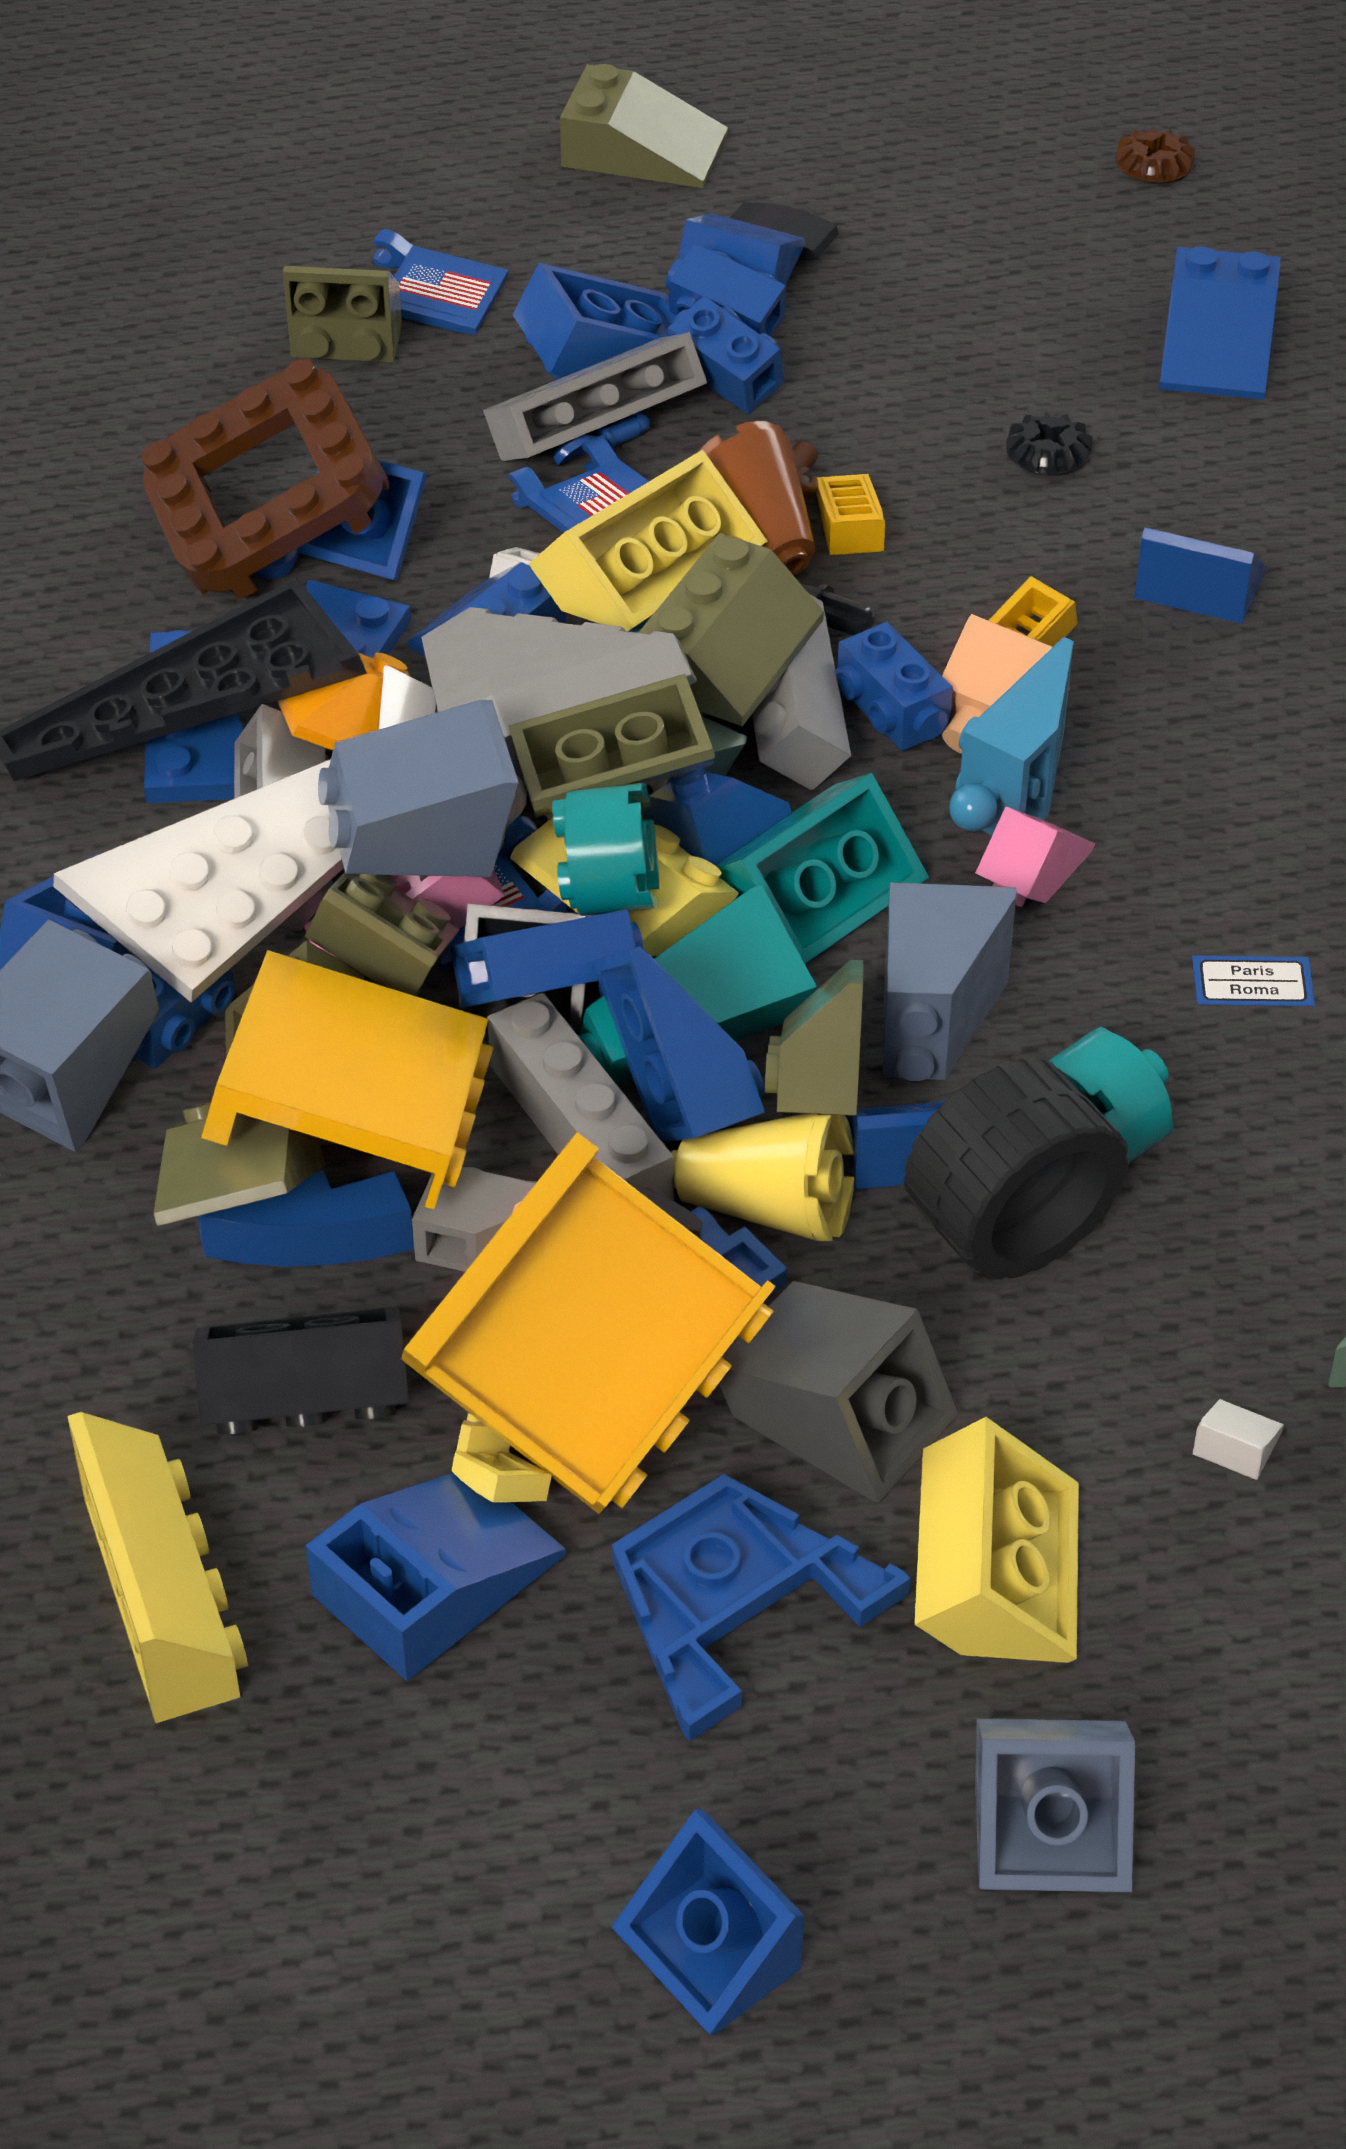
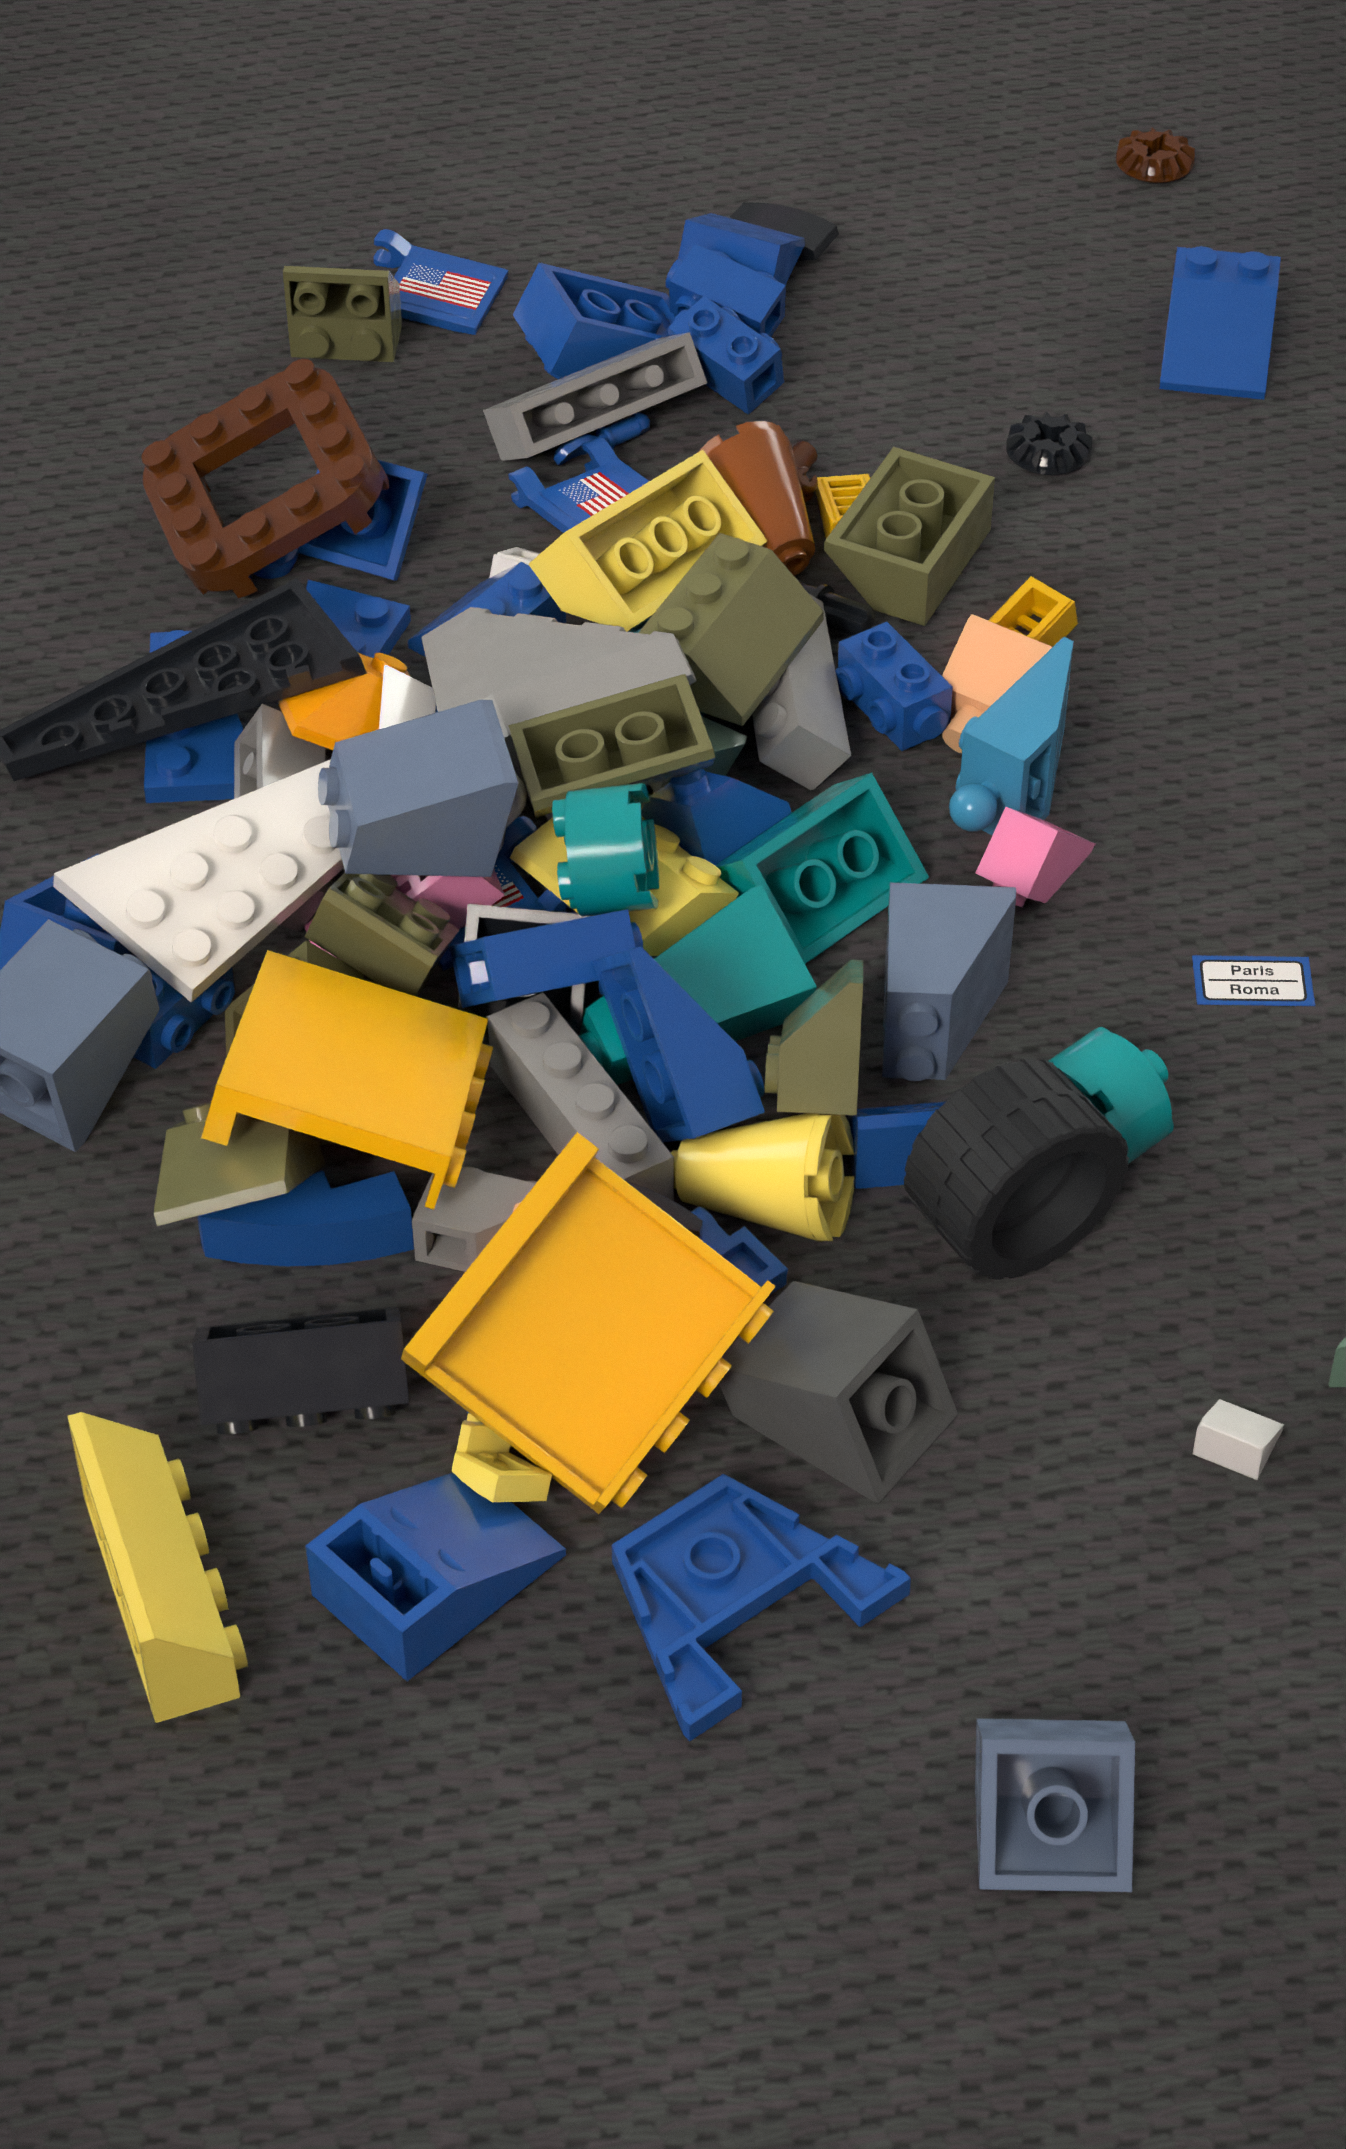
(637, 130): olive slope -> none
(712, 1925): blue slope -> none
(912, 533): none -> olive slope
(997, 1548): light yellow slope -> none
(1197, 575): blue slope -> none

